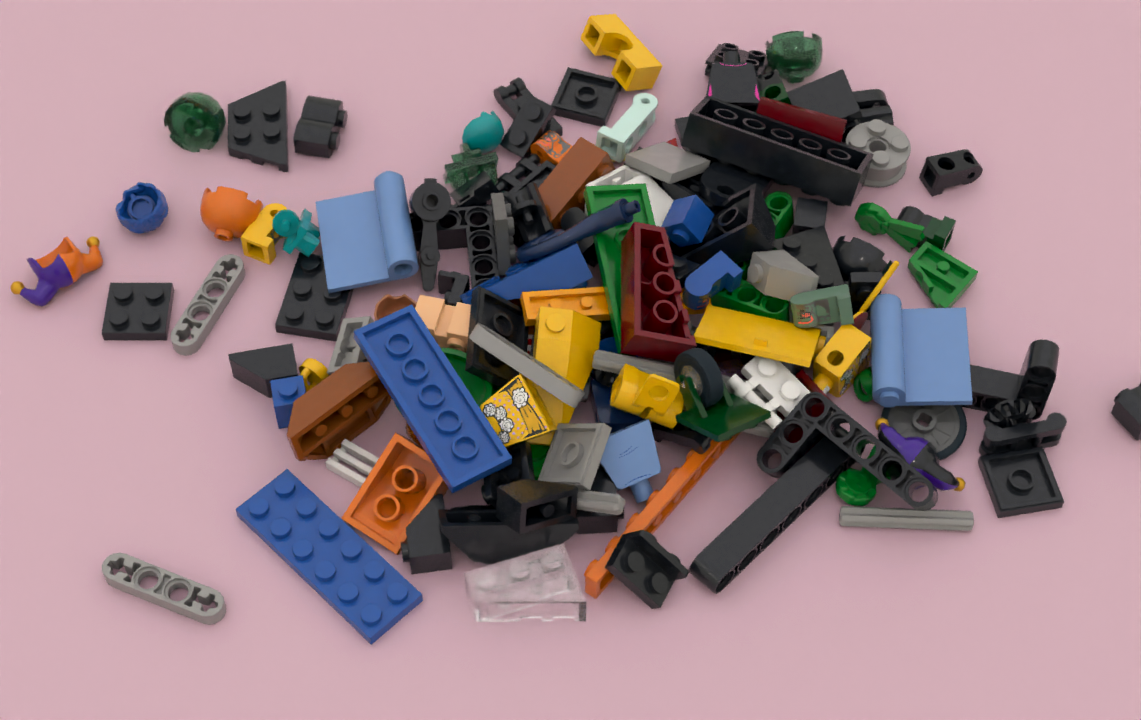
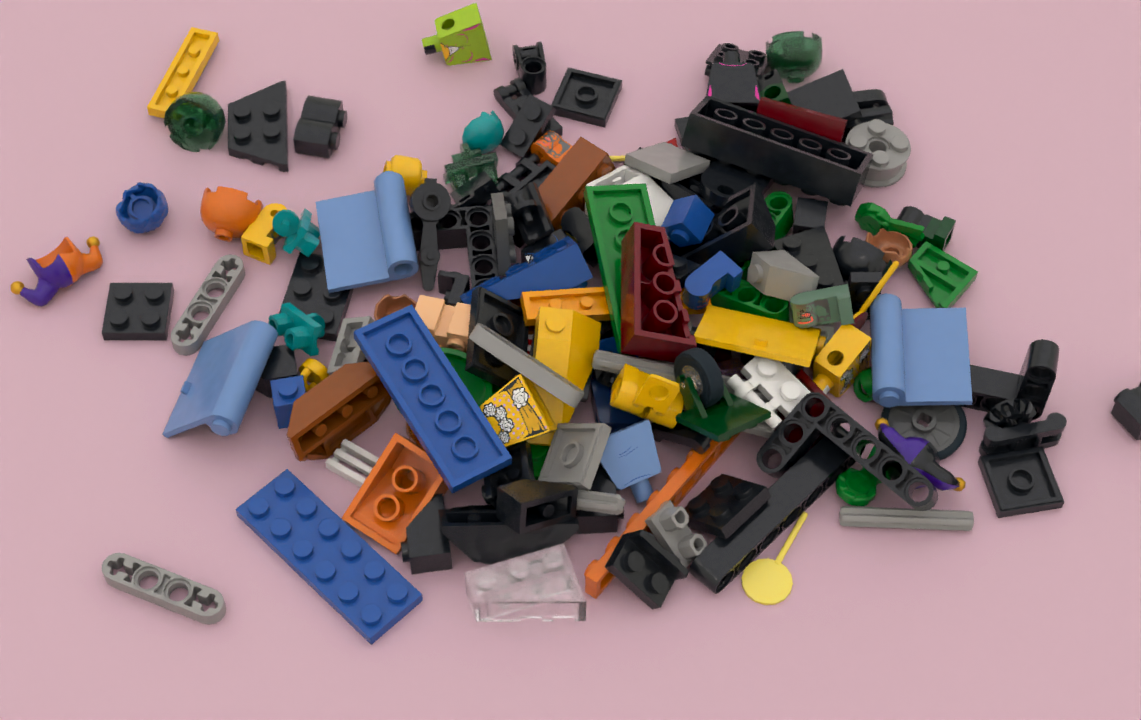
(184, 69): none -> yellow plate
(223, 380): none -> medium blue door
(298, 328): none -> teal hips
(409, 168): none -> yellow head
(459, 37): none -> lime torso
(531, 66): none -> black piece
(613, 215): dark blue plant -> none
(629, 128): light aqua leg -> none
(635, 64): yellow arch -> none
(673, 534): none -> light grey hips
(725, 505): none -> black plate
(768, 579): none -> light yellow piece
(894, 245): none -> nougat hair
(949, 170): black leg -> none

